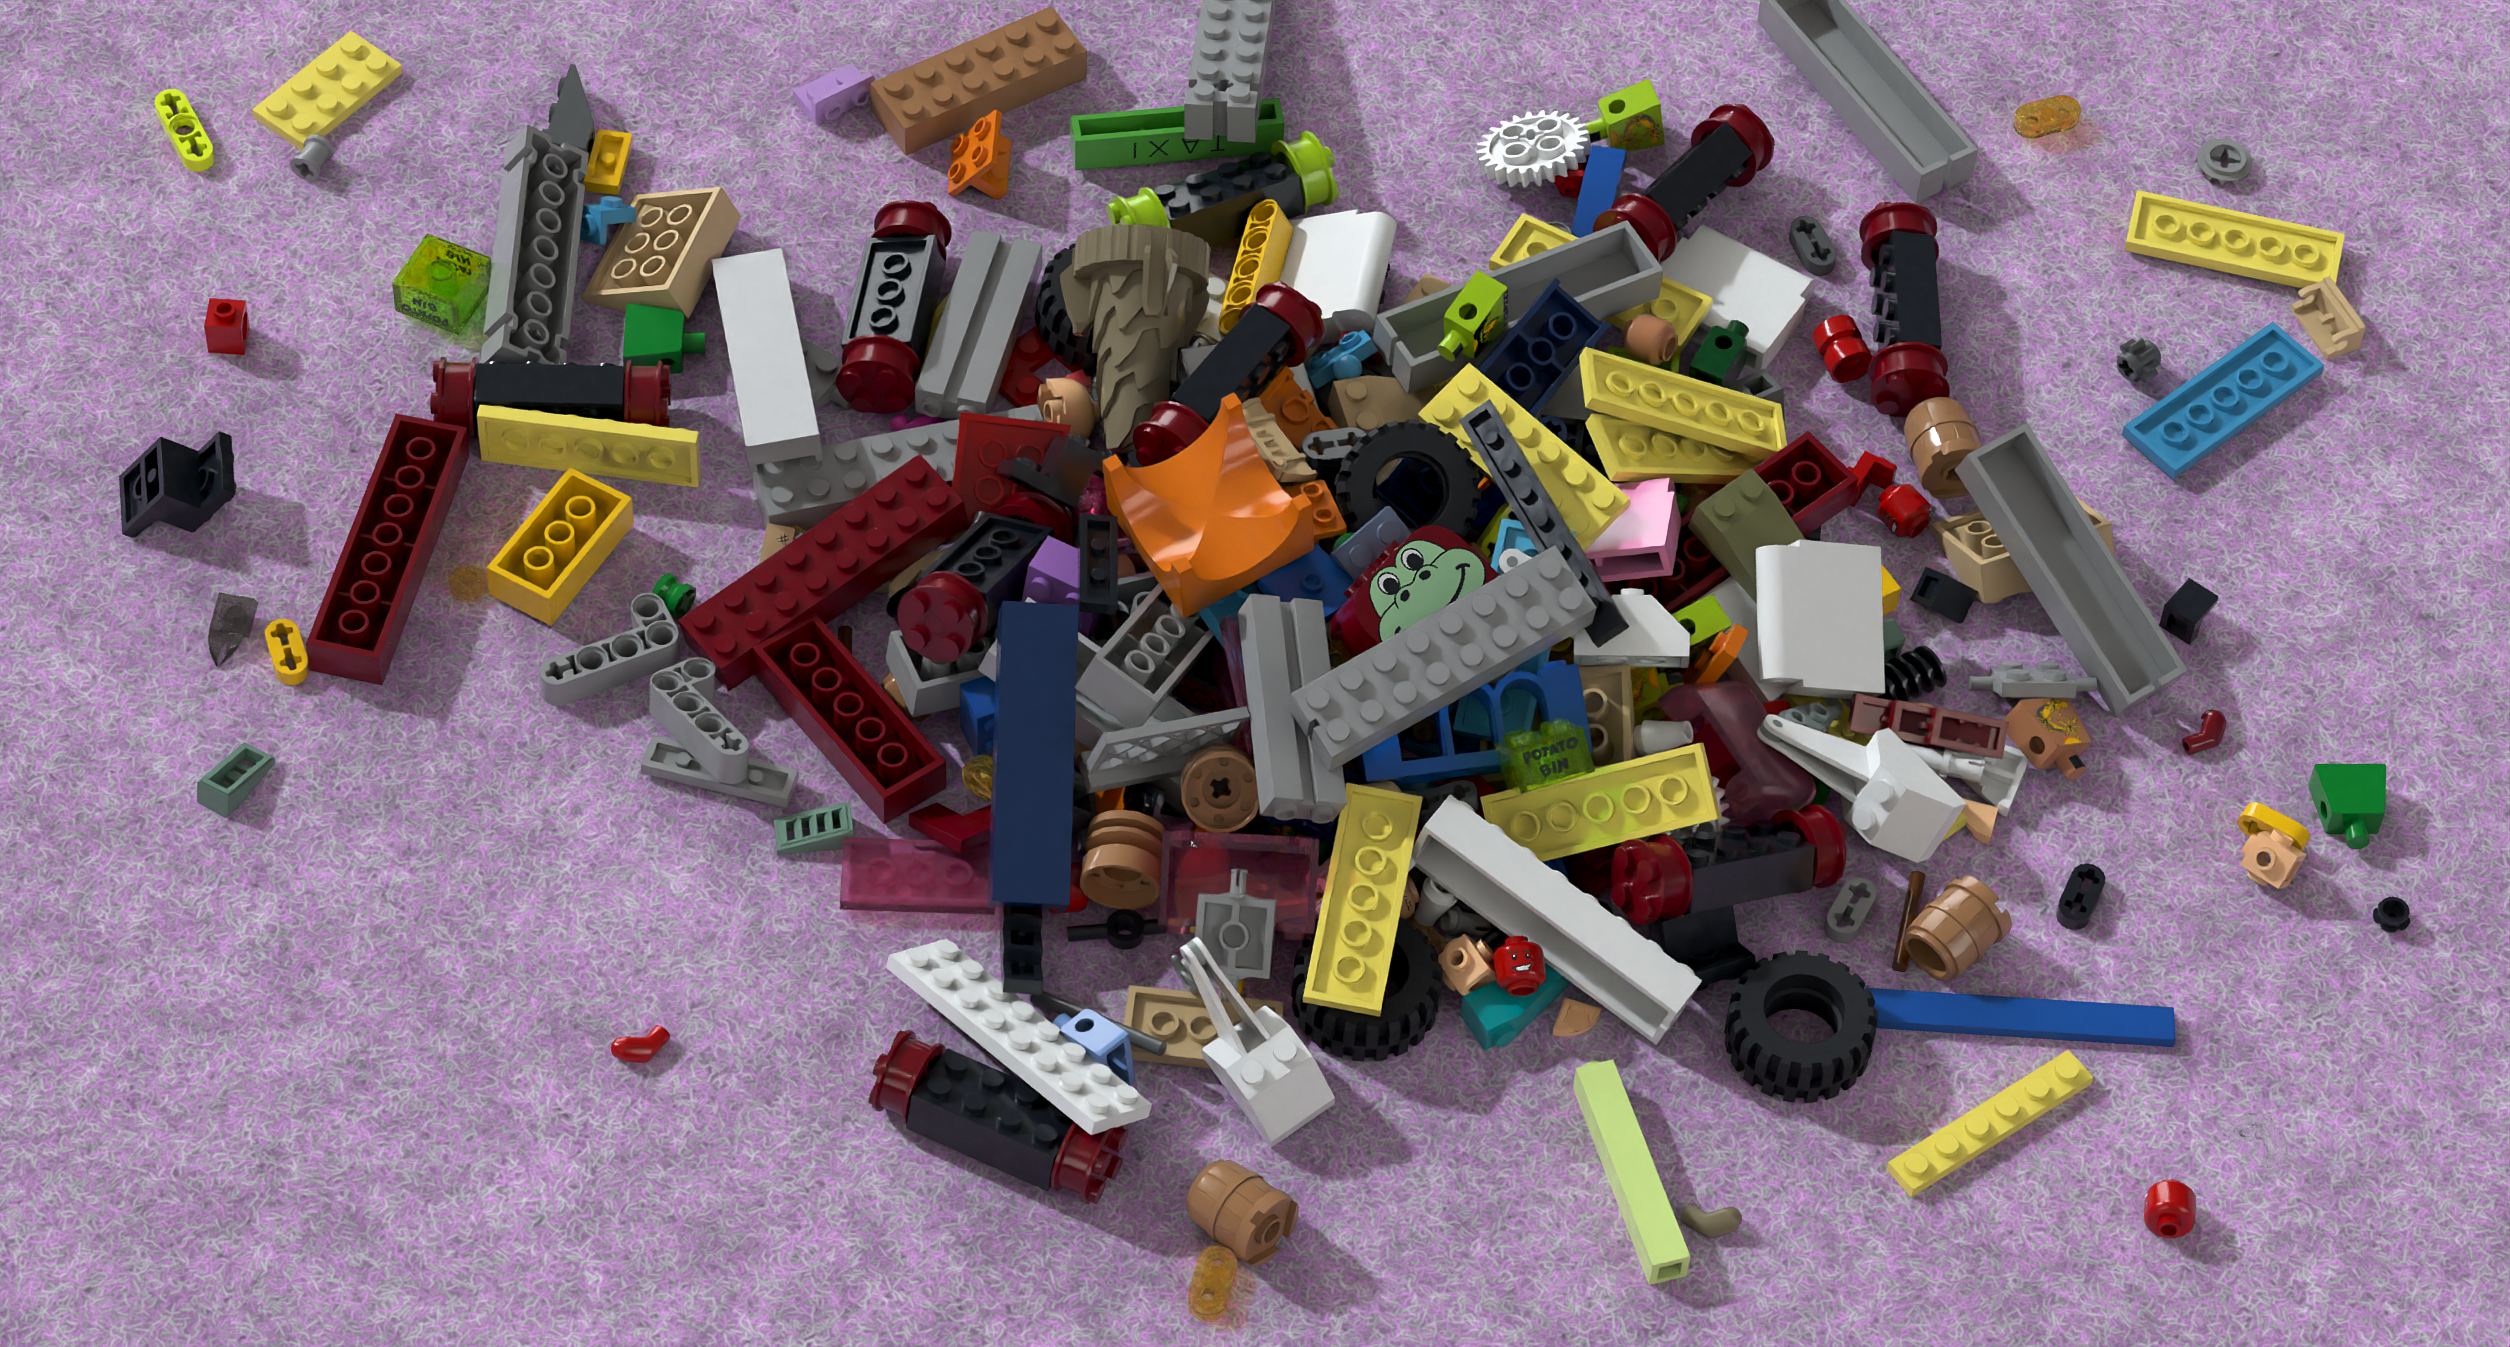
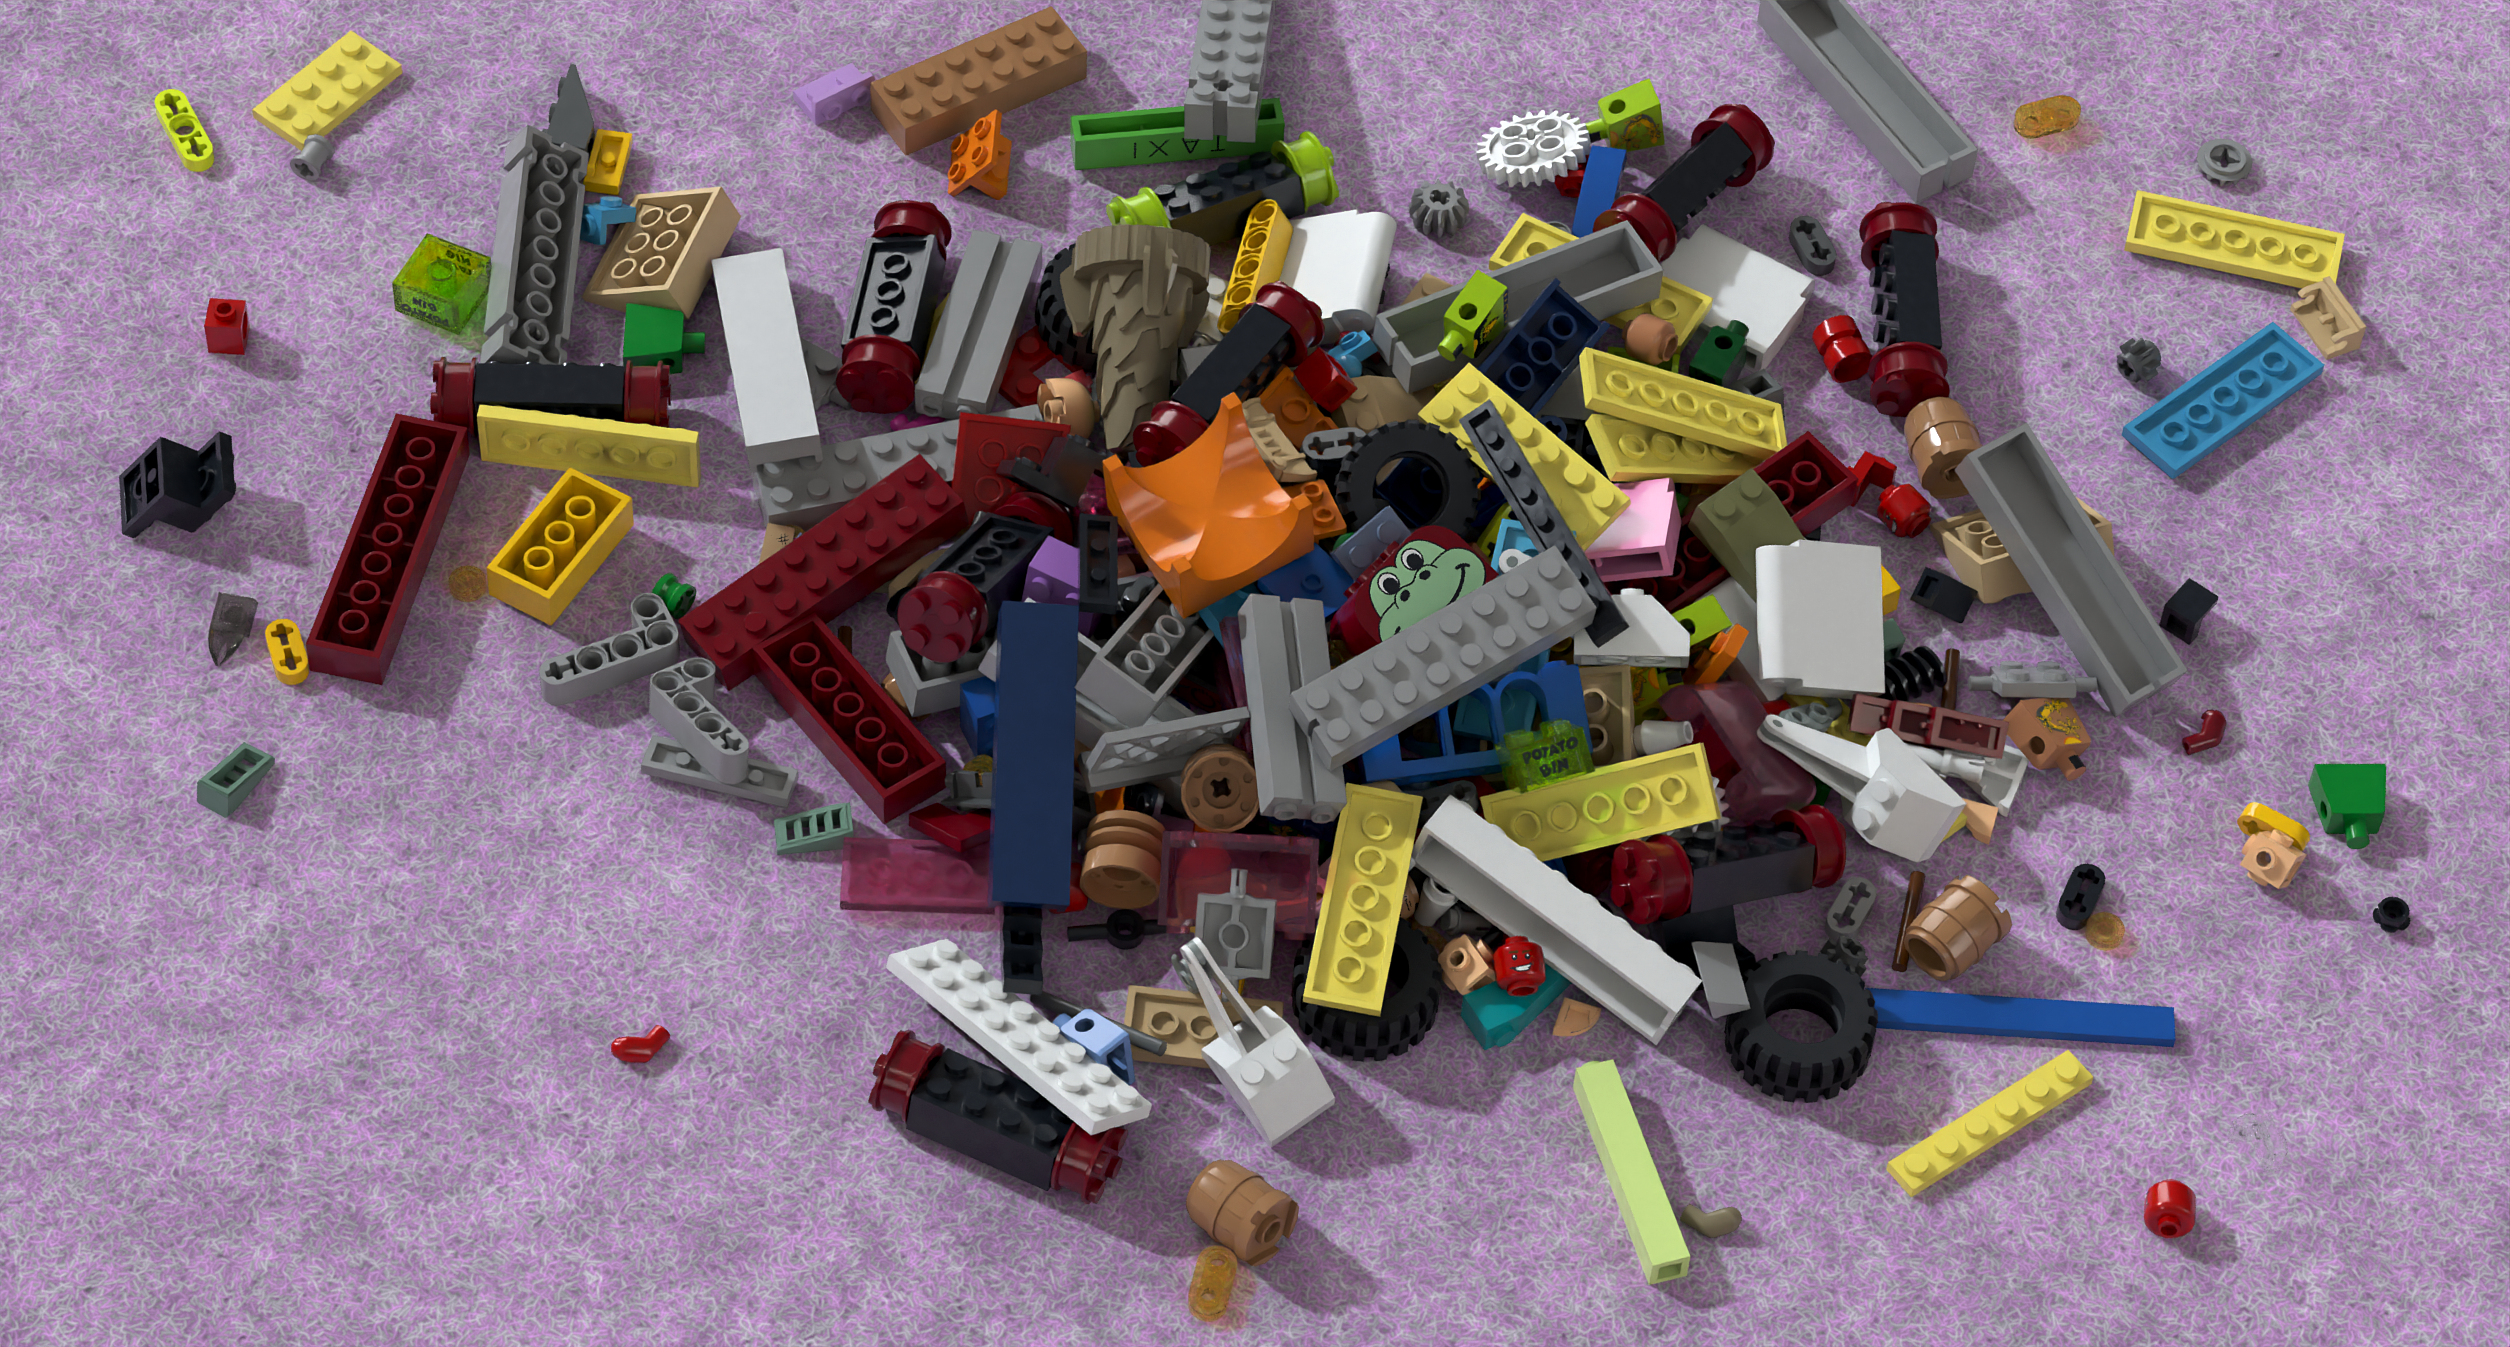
(967, 791): none -> dark grey hinge
(1136, 594): none -> dark grey plate
(1325, 380): none -> red brick
(1438, 208): none -> light grey gear
(1721, 978): none -> light grey slope
(1848, 952): none -> dark grey gear
(1951, 667): none -> reddish brown bar
(2104, 931): none -> clear yellow tile

